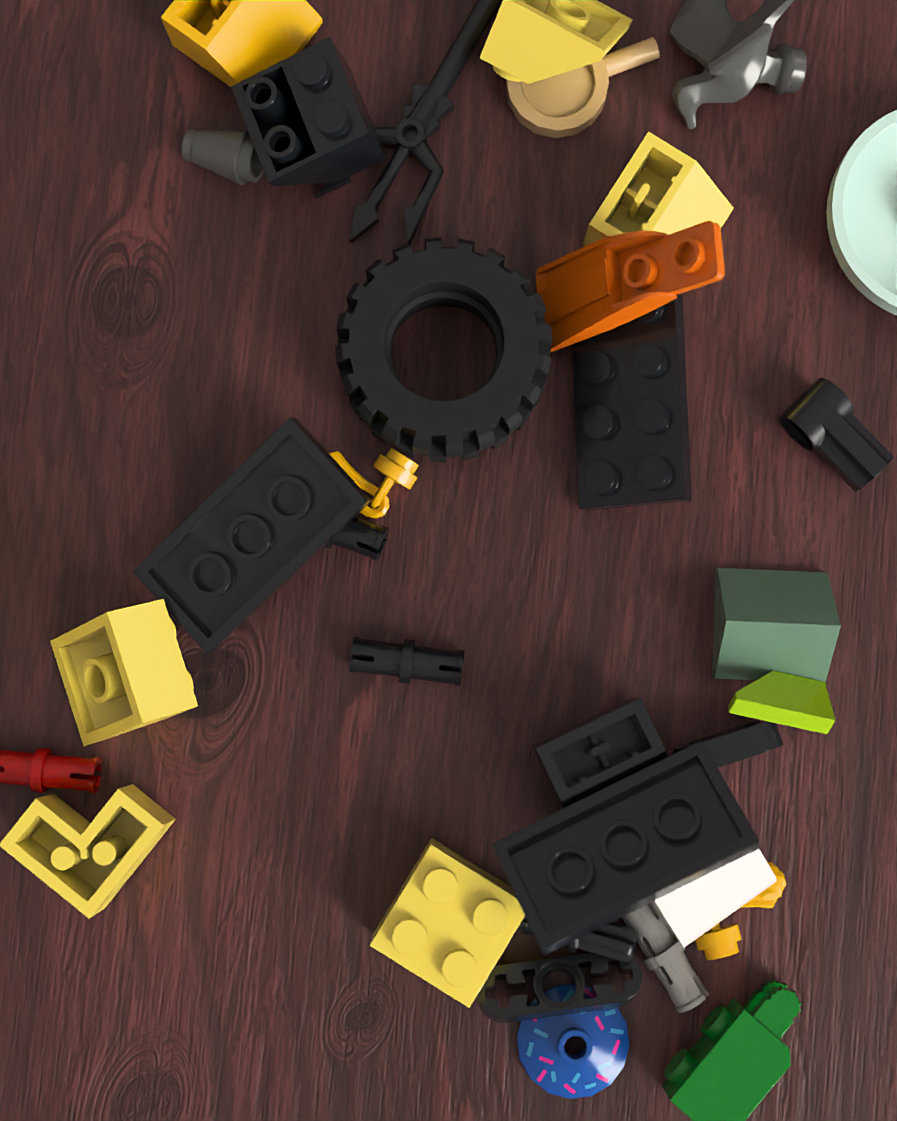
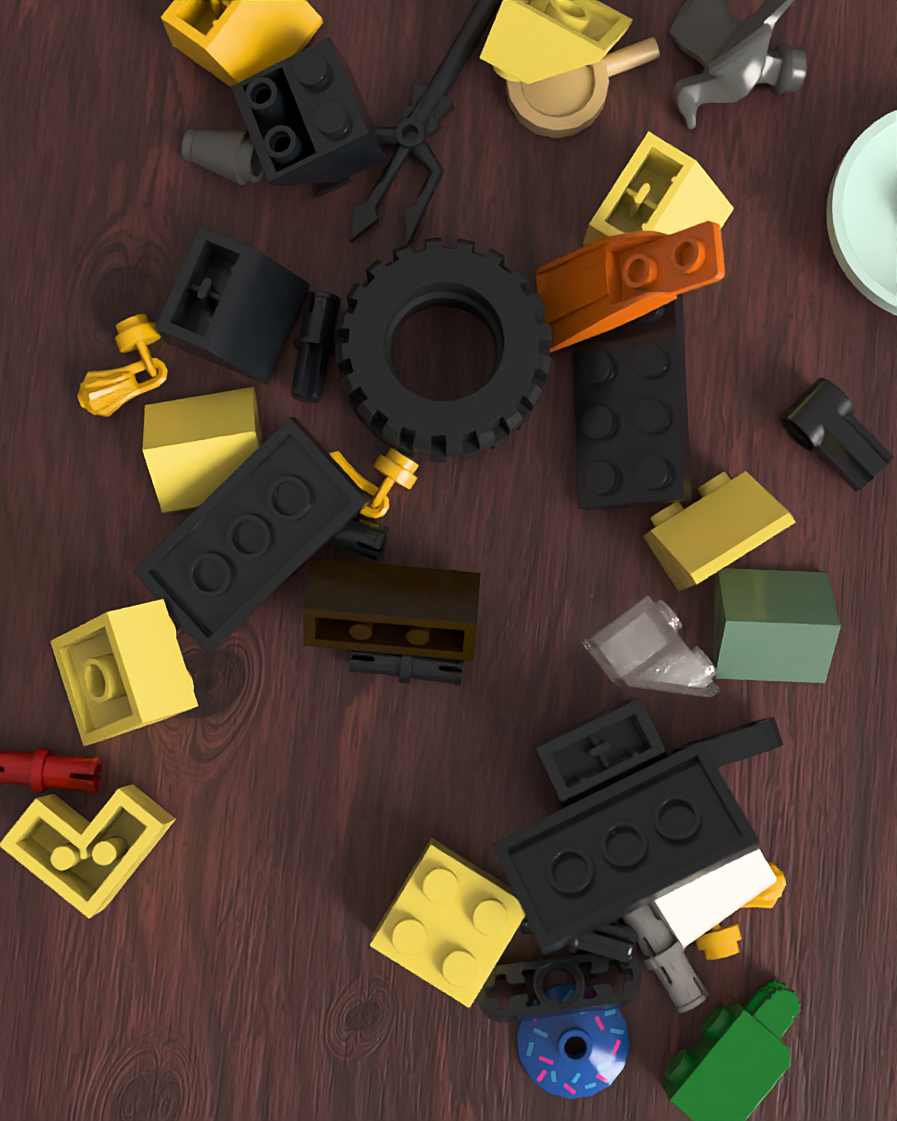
(109, 389): none -> yellow piece
(198, 444): none -> light yellow slope
(232, 306): none -> black slope
(314, 345): none -> black axle
(391, 609): none -> dark brown brick
(646, 653): none -> clear slope
(715, 529): none -> light yellow slope
(786, 701): lime tile -> none

